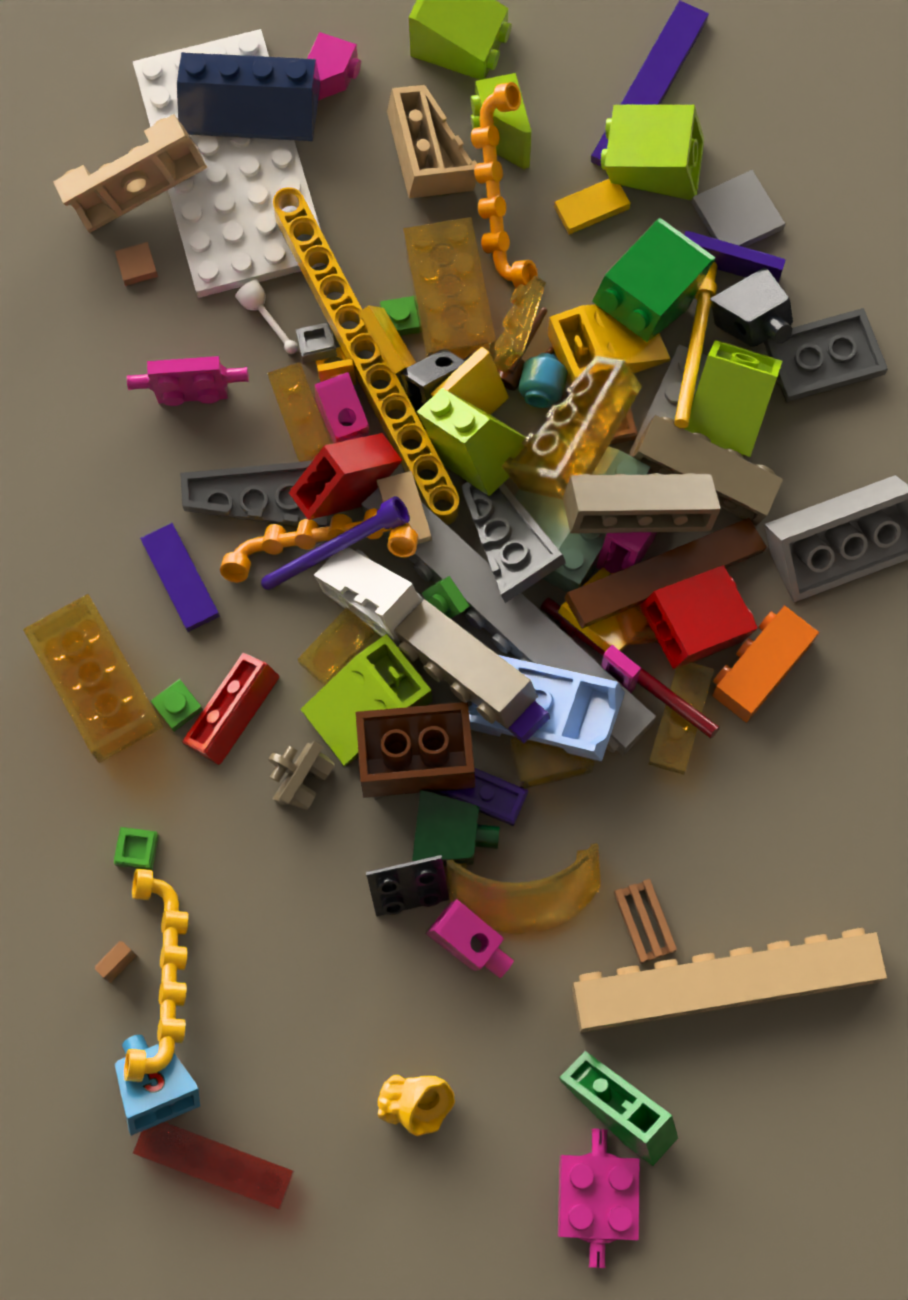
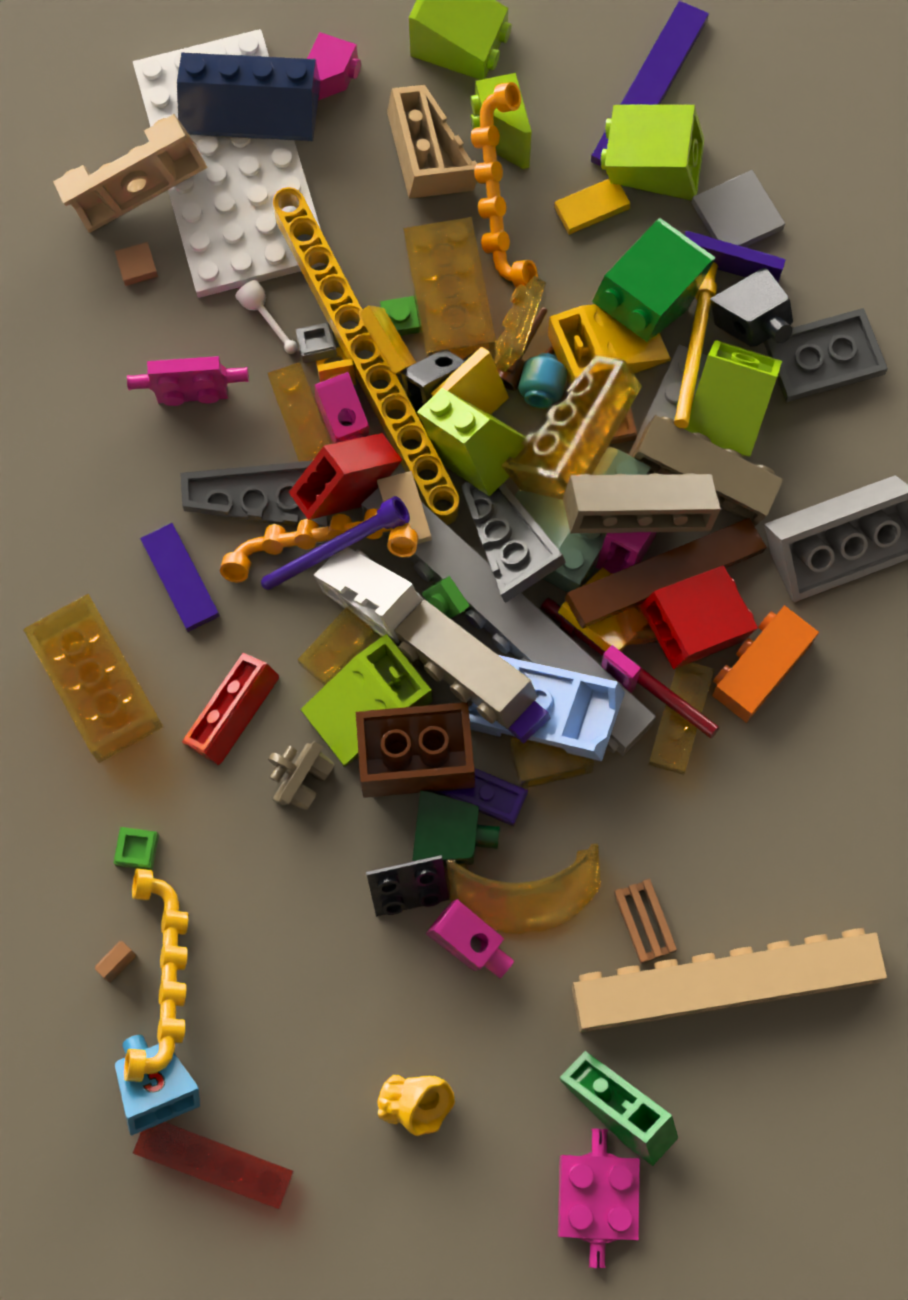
(176, 705): bright green plate -> none

